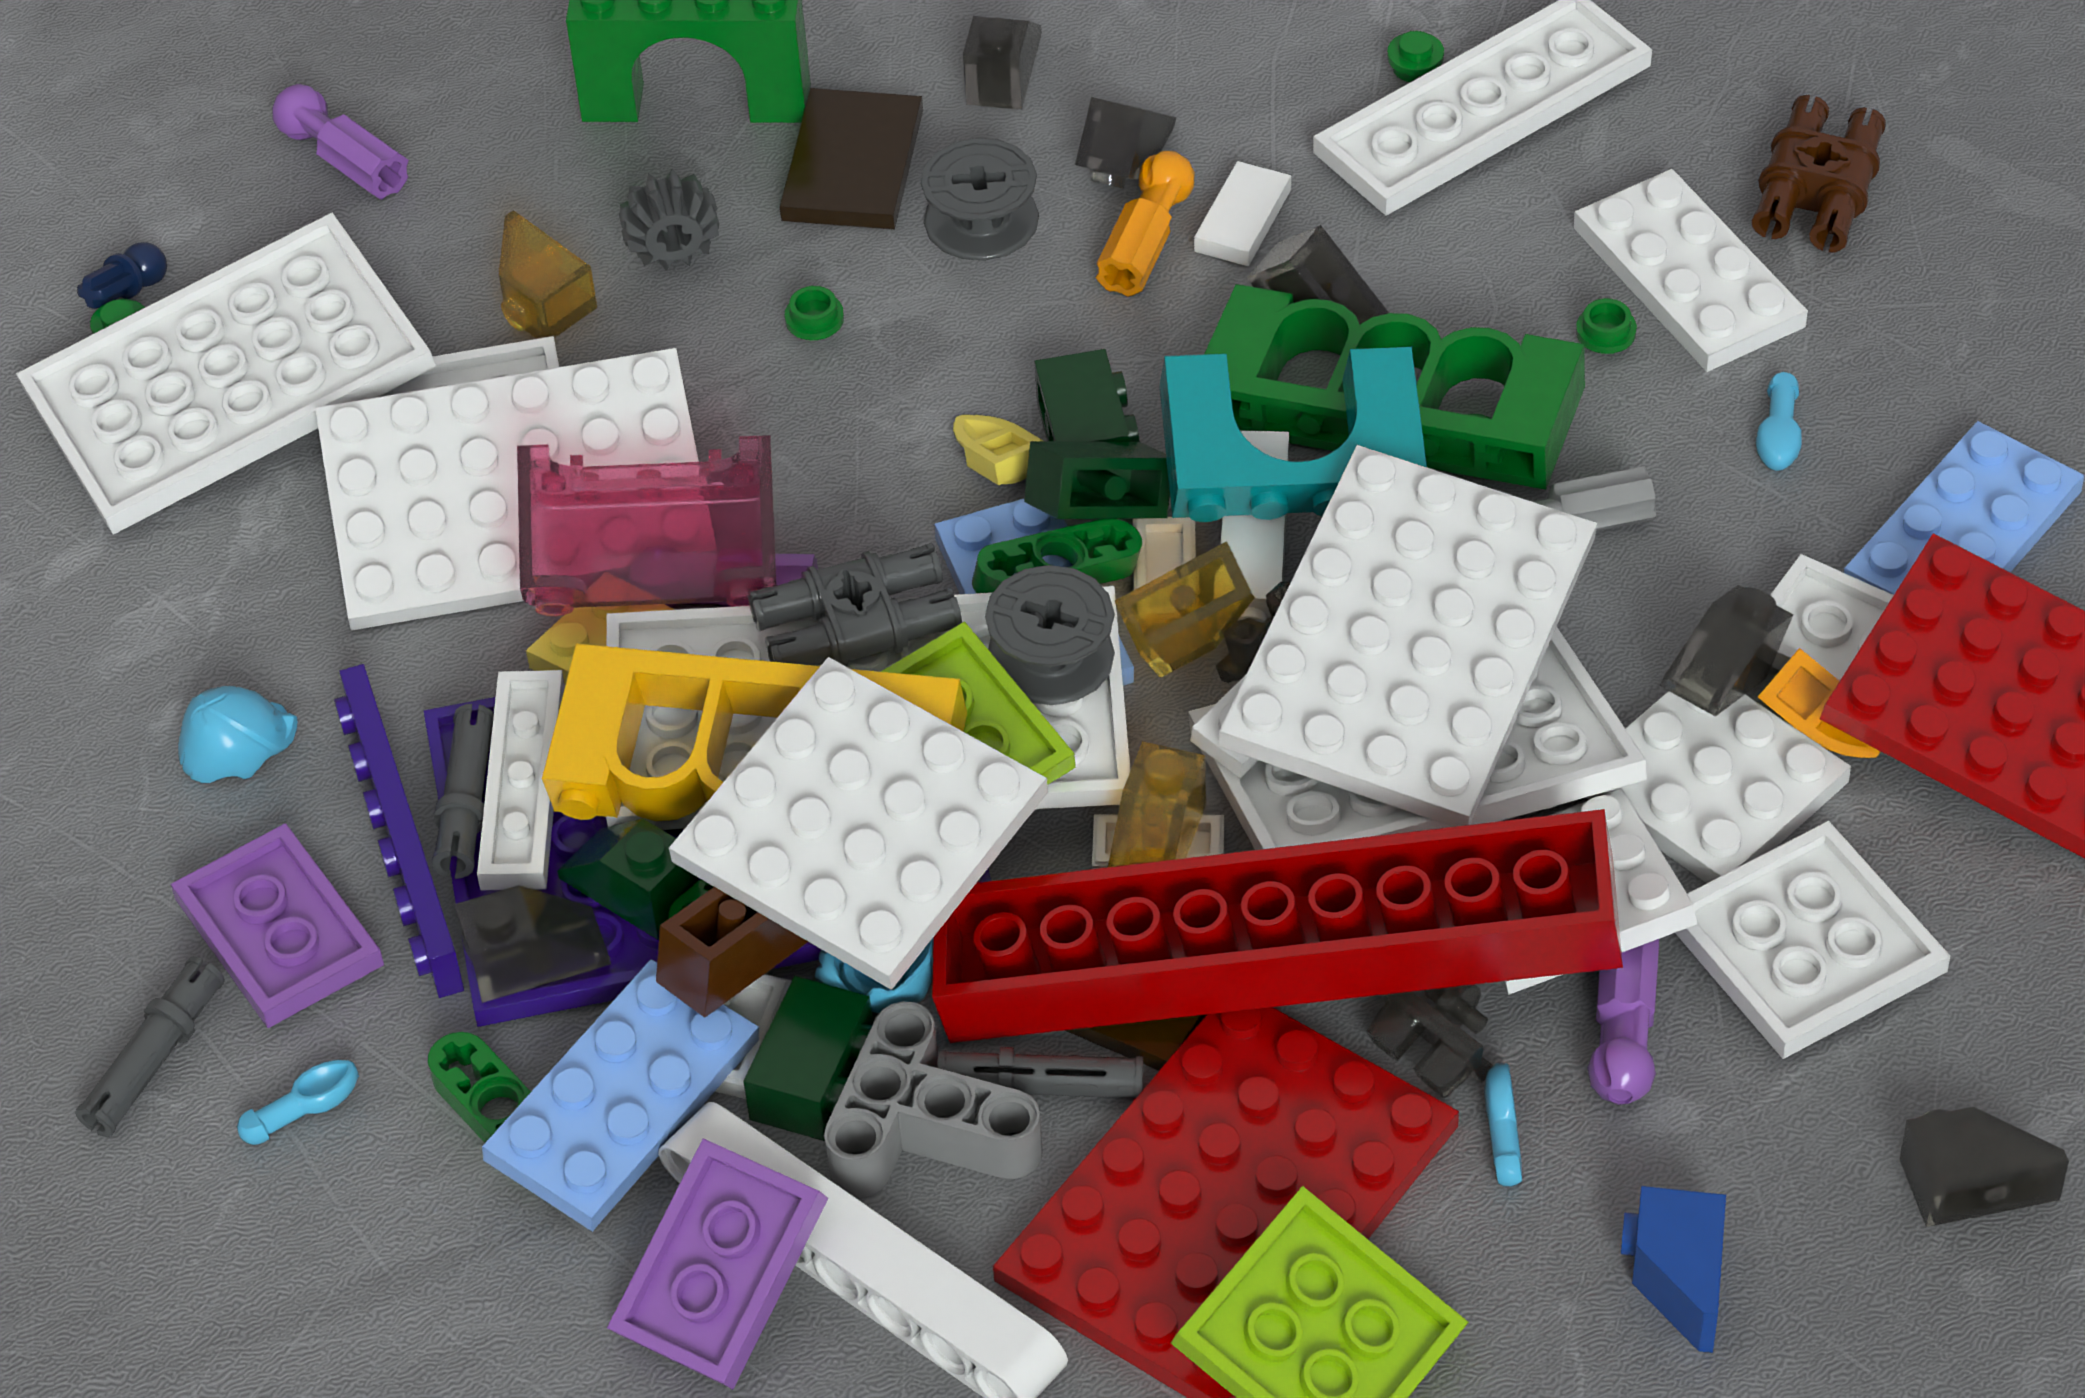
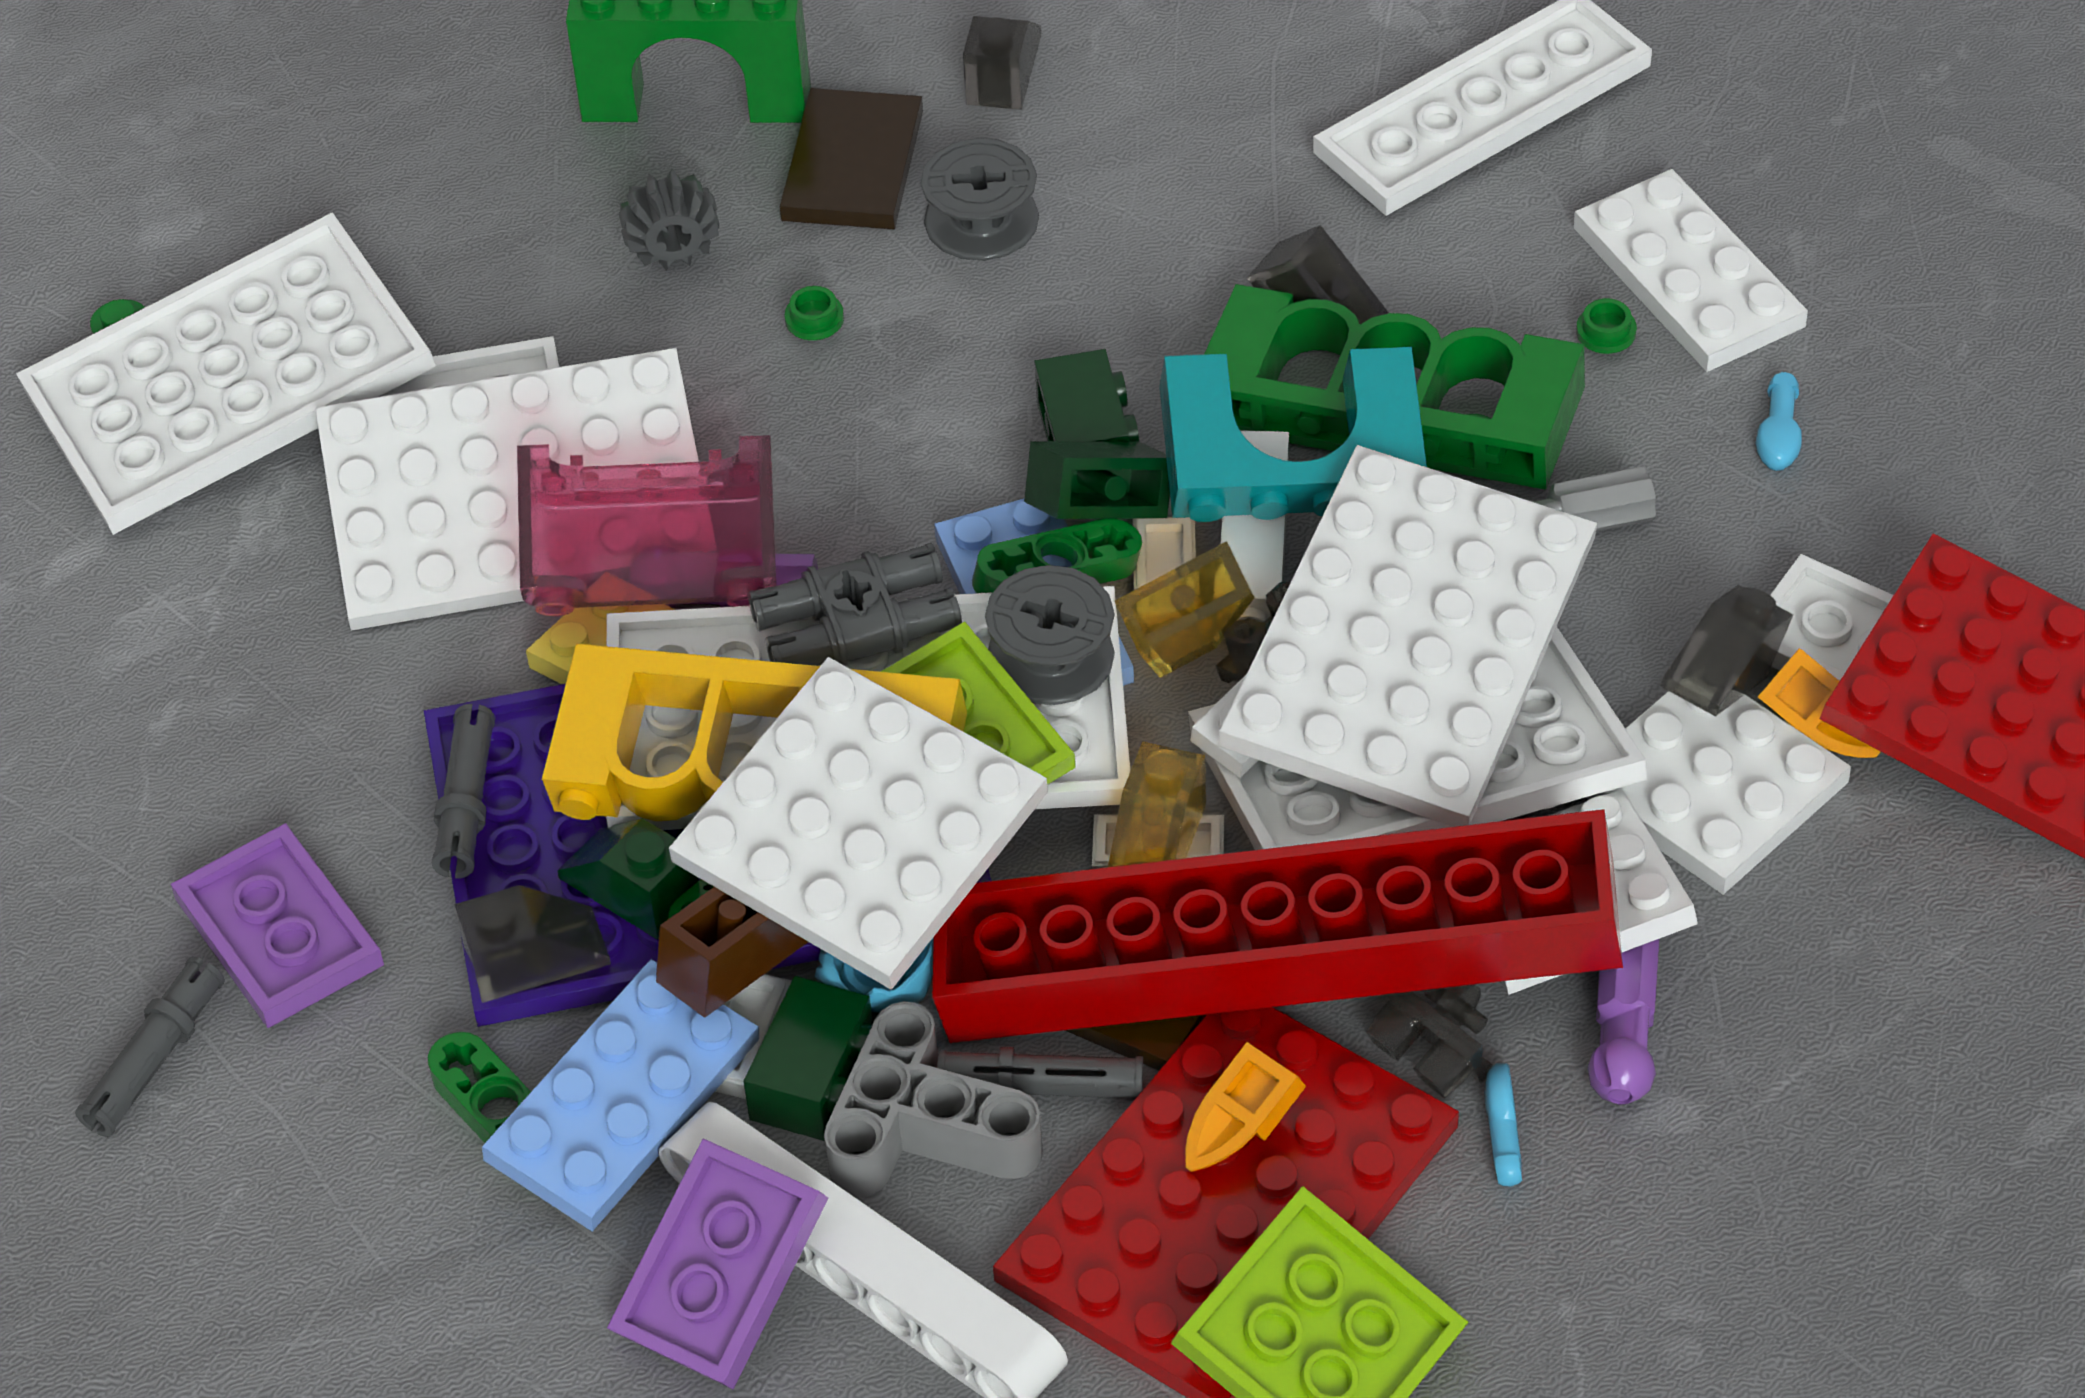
(124, 275): dark blue axle -> none
(232, 733): medium azure hair -> none
(312, 1093): medium azure piece -> none
(340, 141): medium lavender piece -> none
(402, 849): dark purple plate -> none
(516, 802): white plate -> none
(541, 281): clear yellow slope -> none
(994, 447): light yellow plate -> none
(1120, 140): clear smoke slope -> none
(1144, 223): light orange piece -> none
(1241, 1104): none -> light orange plate
(1242, 213): white tile -> none
(1414, 54): green plate -> none
(1679, 1257): blue slope -> none
(1809, 939): white plate -> none
(1819, 173): reddish brown pin -> none
(1977, 1165): clear smoke slope -> none
(1983, 497): light blue plate -> none

